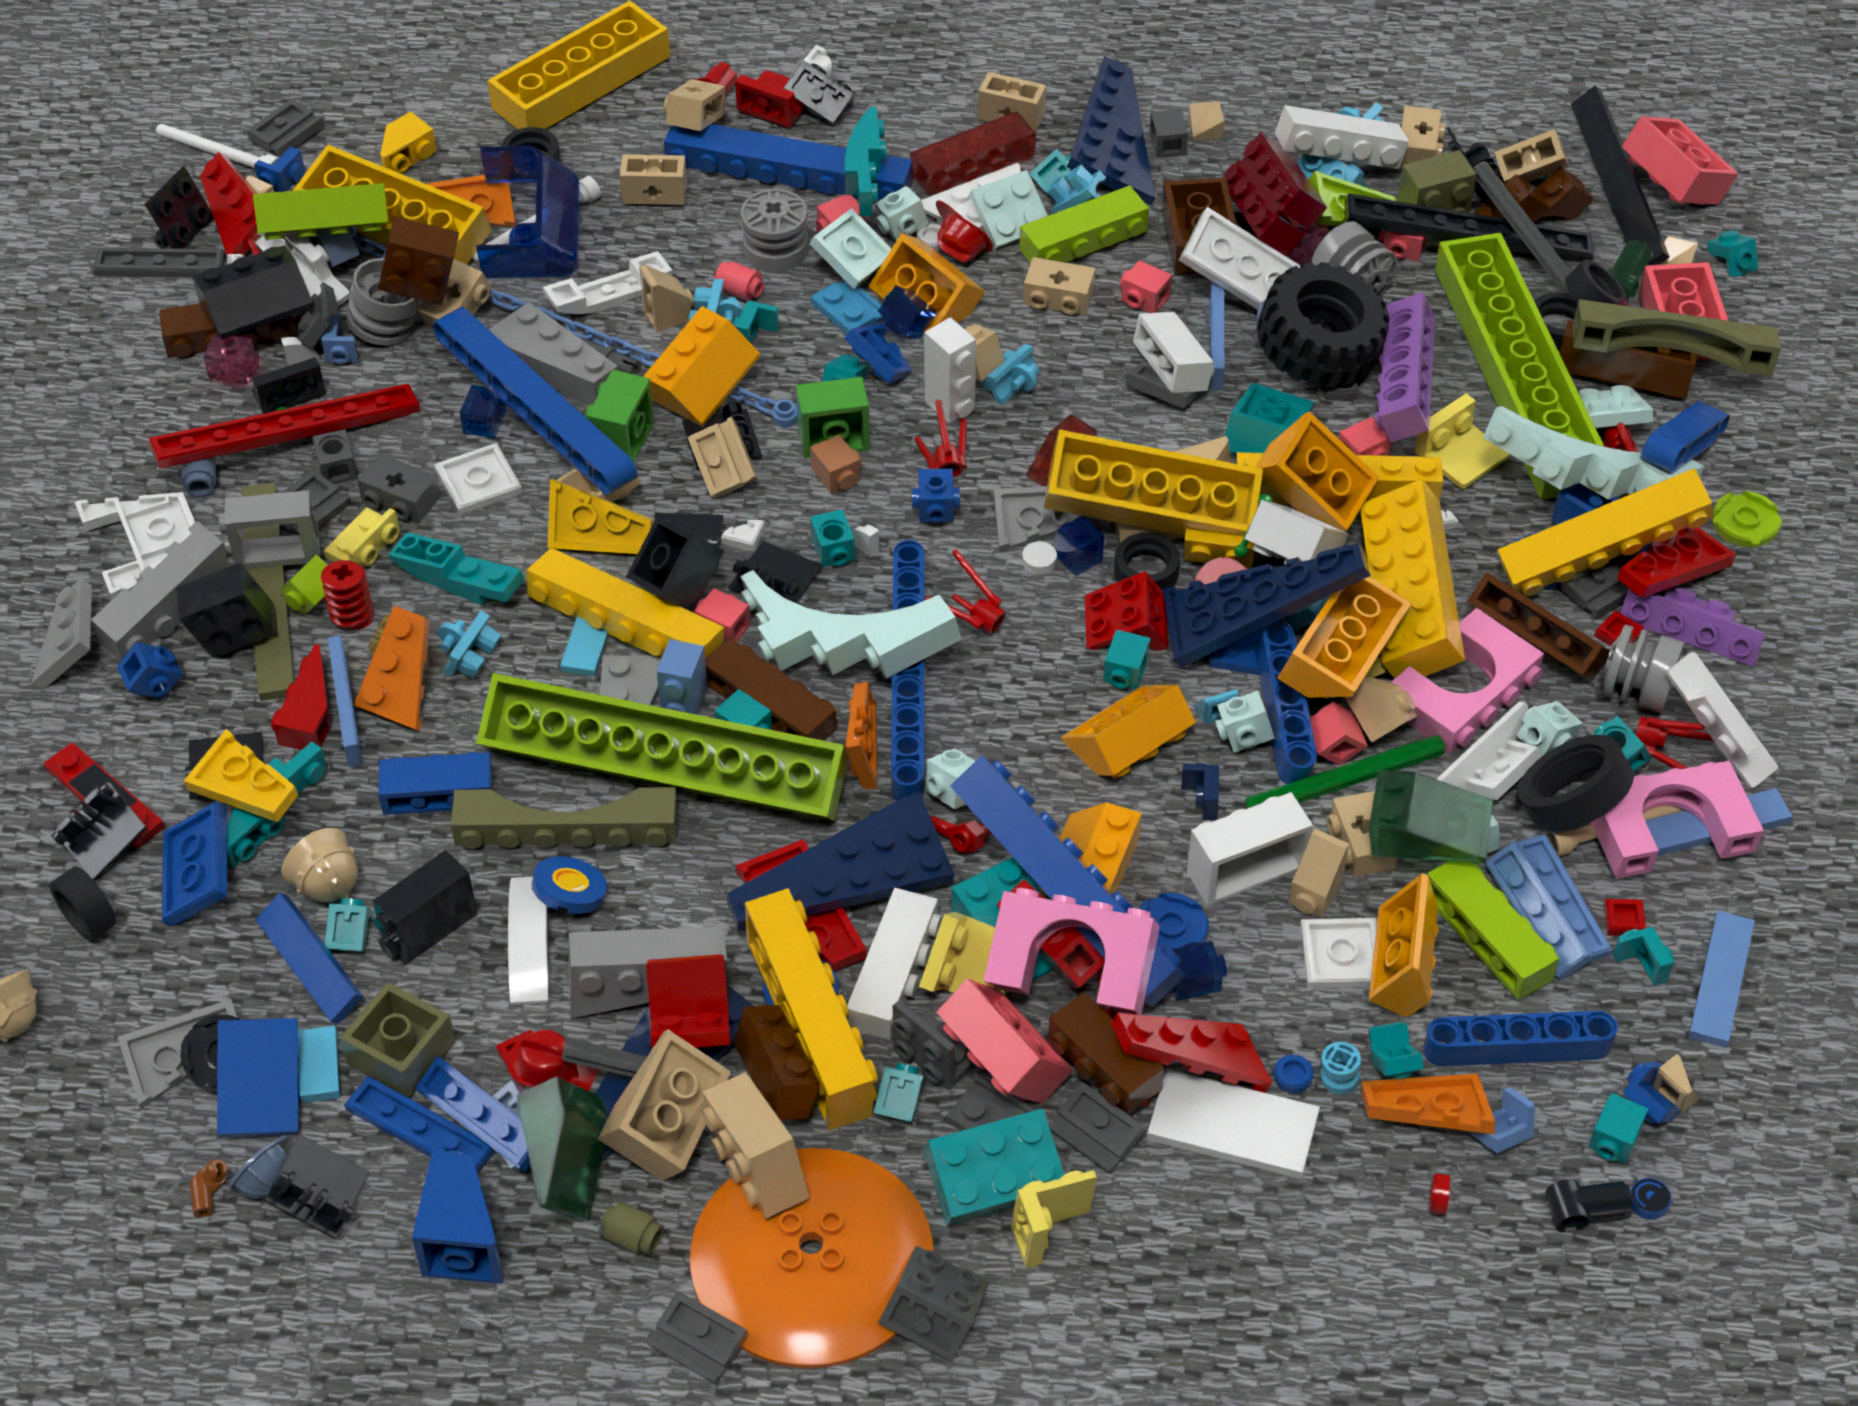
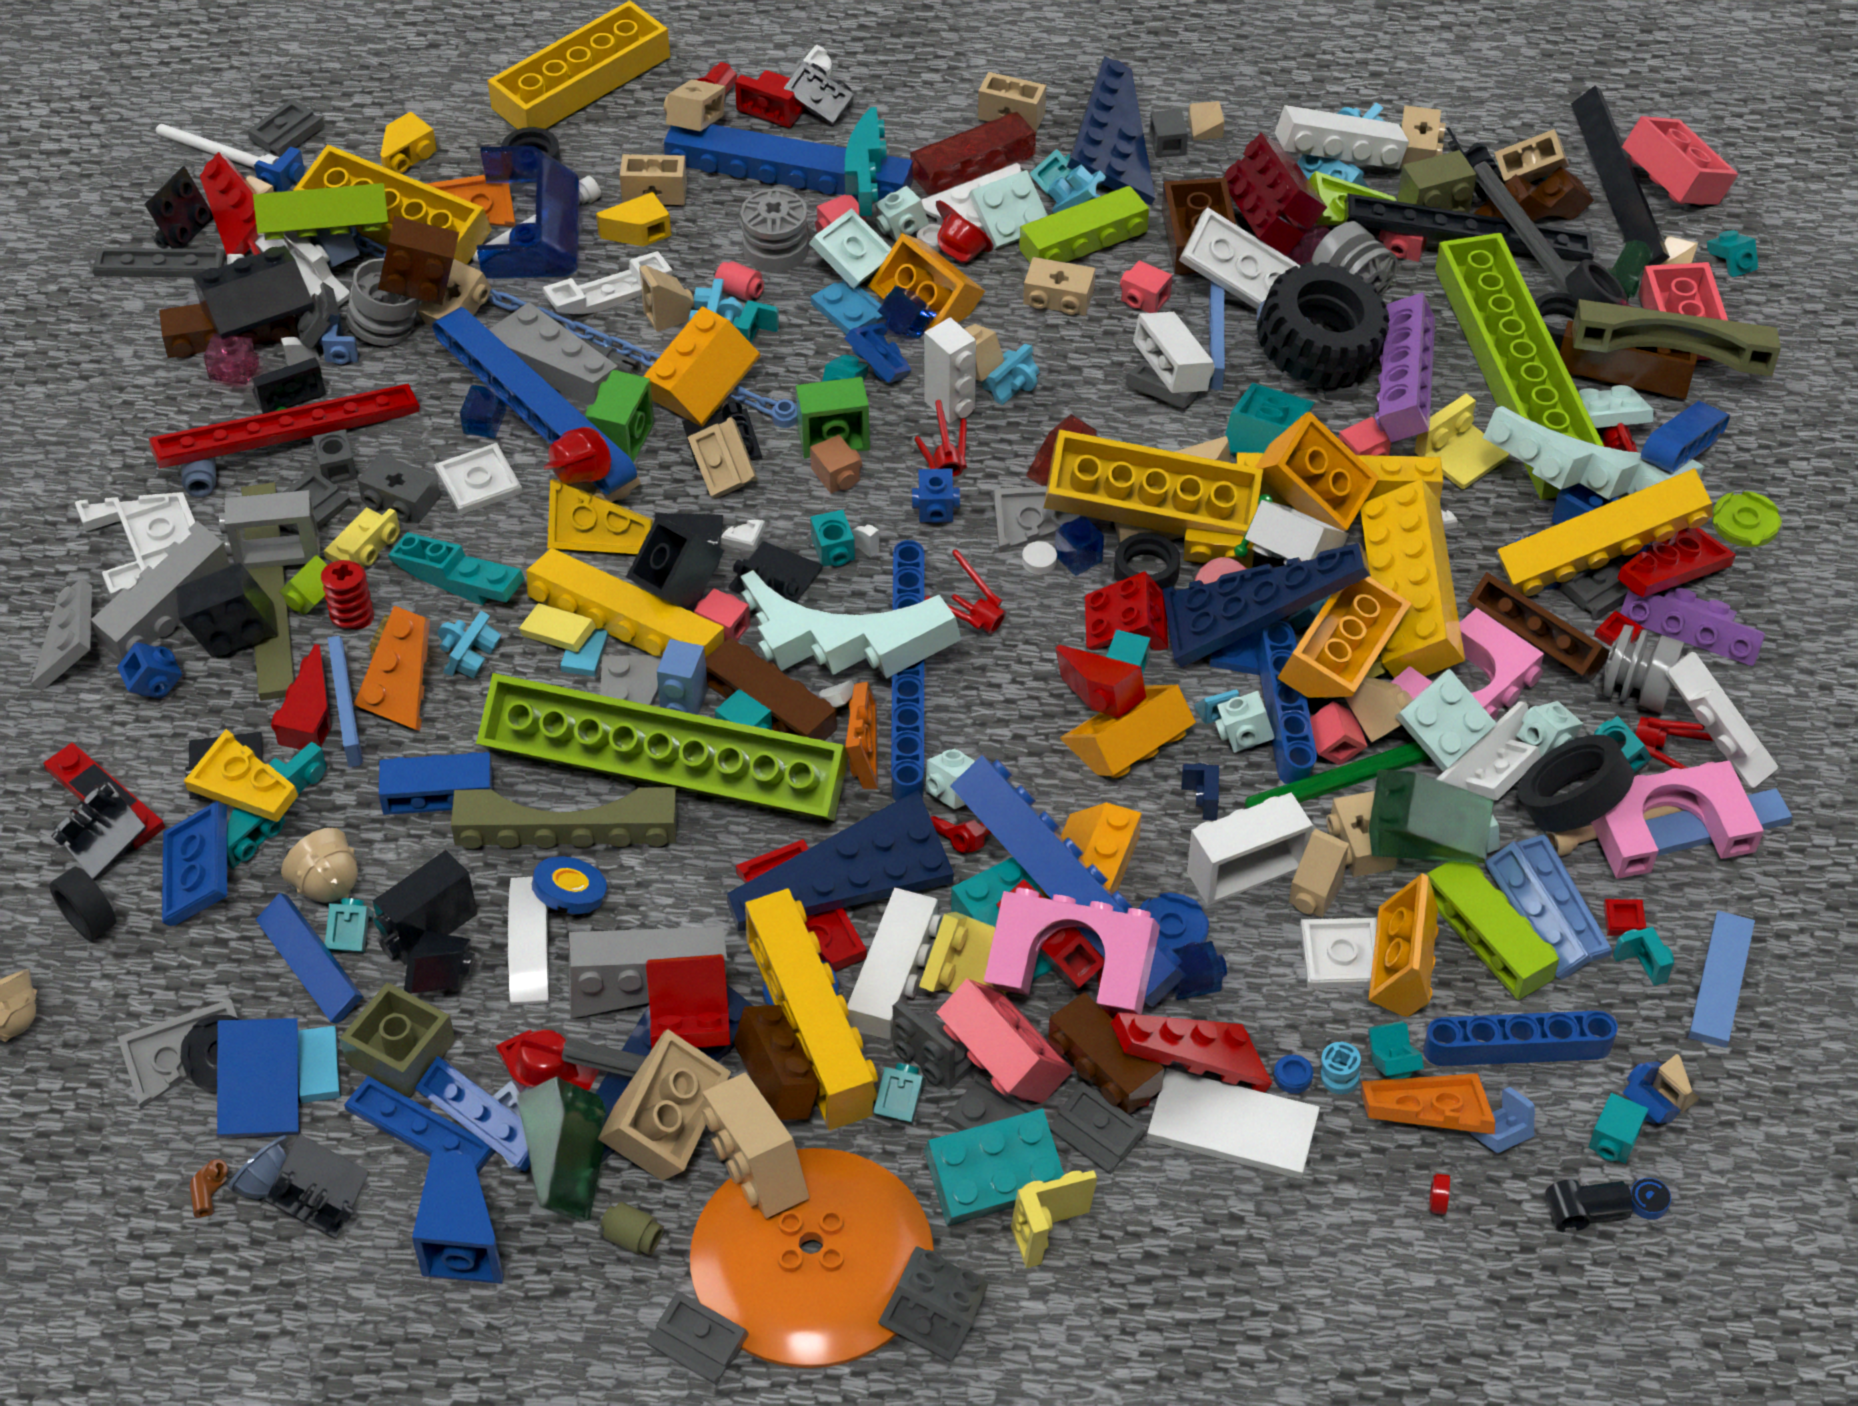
(438, 963): none -> black slope
(557, 627): none -> light yellow tile
(579, 456): none -> red piece
(635, 221): none -> yellow slope
(838, 694): none -> white tile
(1100, 681): none -> red slope
(1445, 719): none -> light aqua plate

